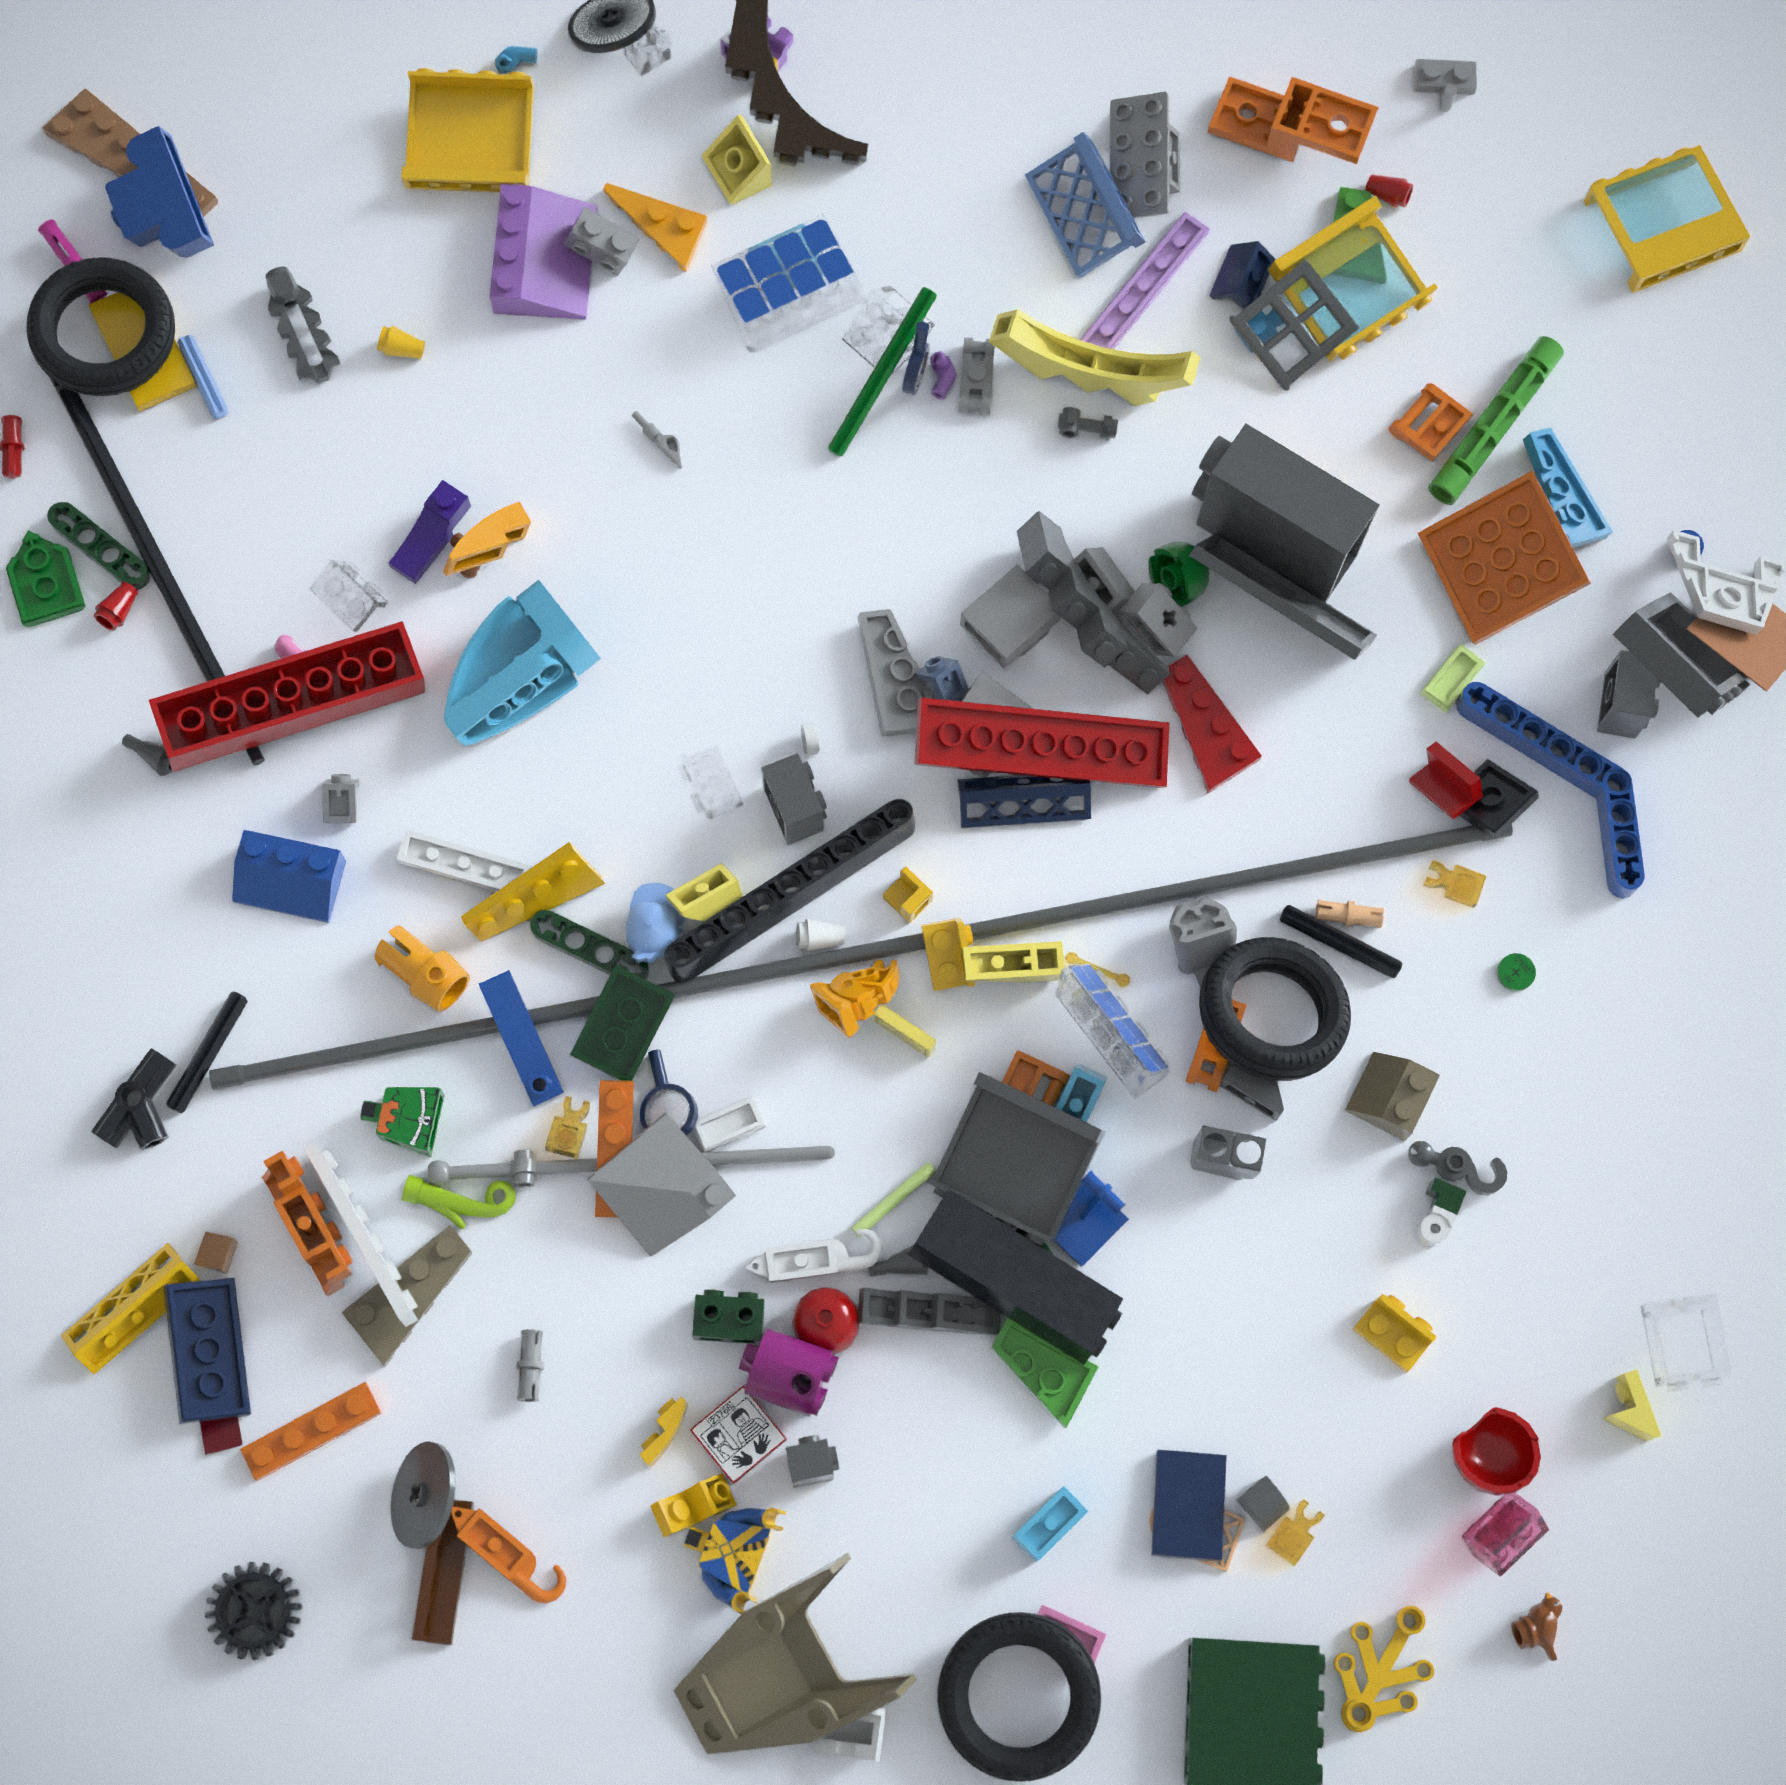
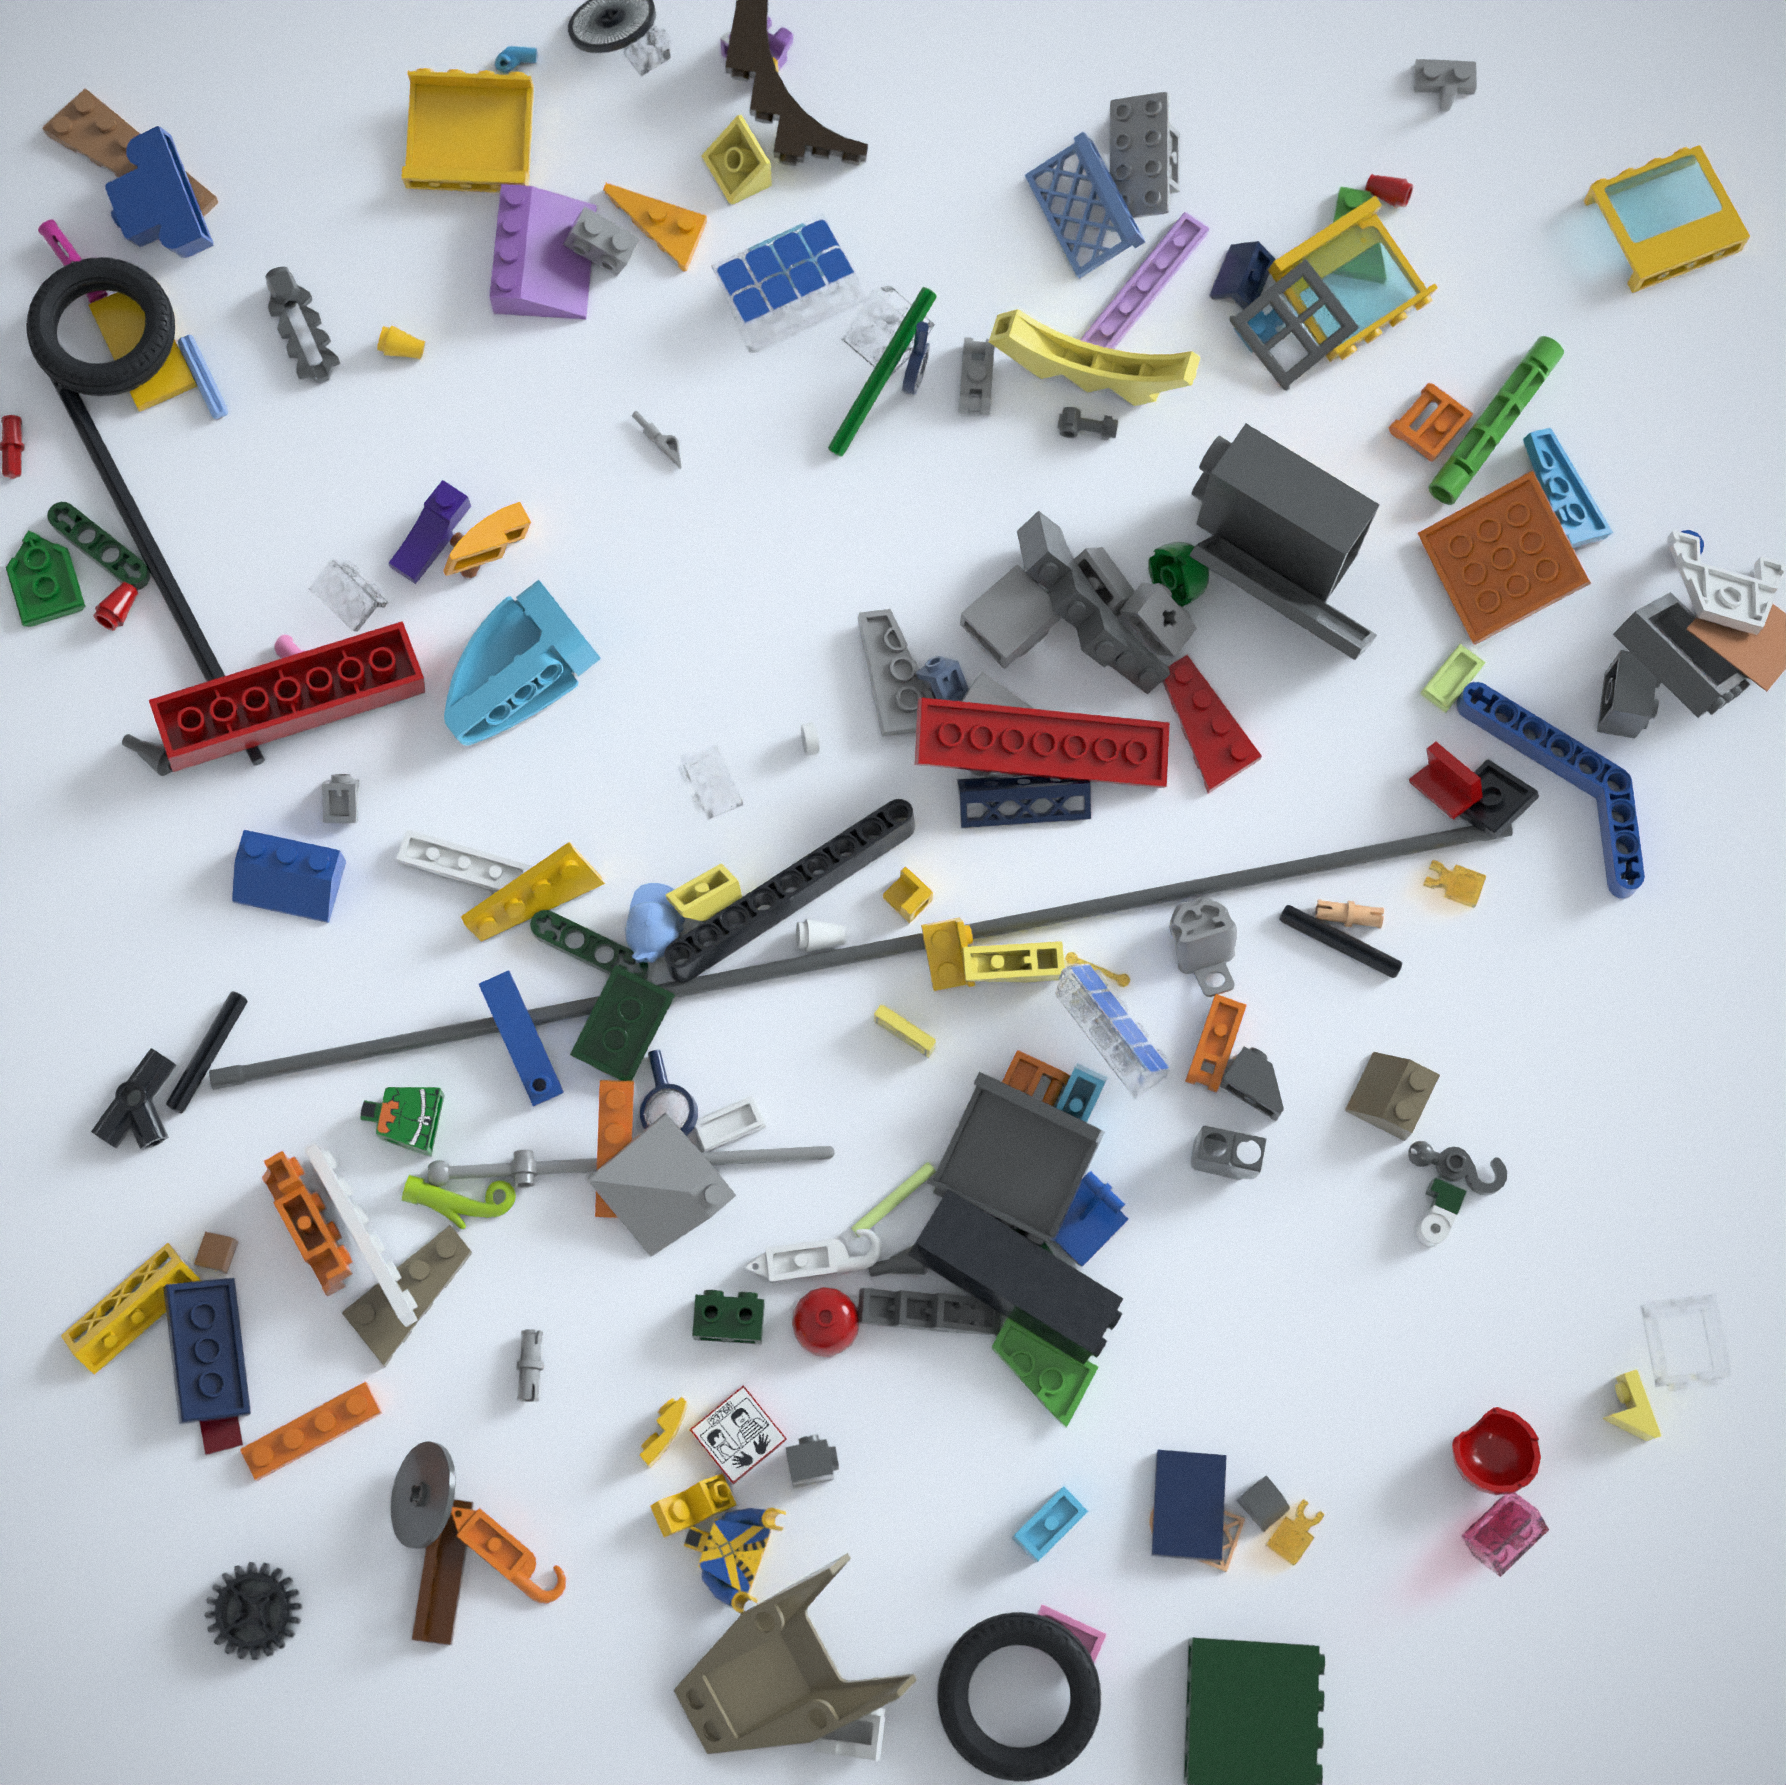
(431, 976): light orange piece -> none
(568, 1131): clear yellow plate -> none
(776, 1370): magenta cylinder -> none
(793, 798): dark grey brick -> none
(856, 995): light orange piece -> none
(944, 372): medium lavender arm -> none
(1244, 1048): black tyre -> none
(1293, 119): orange bracket -> none
(1379, 1673): yellow plant -> none
(1395, 1331): yellow bracket -> none
(1516, 972): green piece -> none
(1539, 1626): dark orange animal -> none

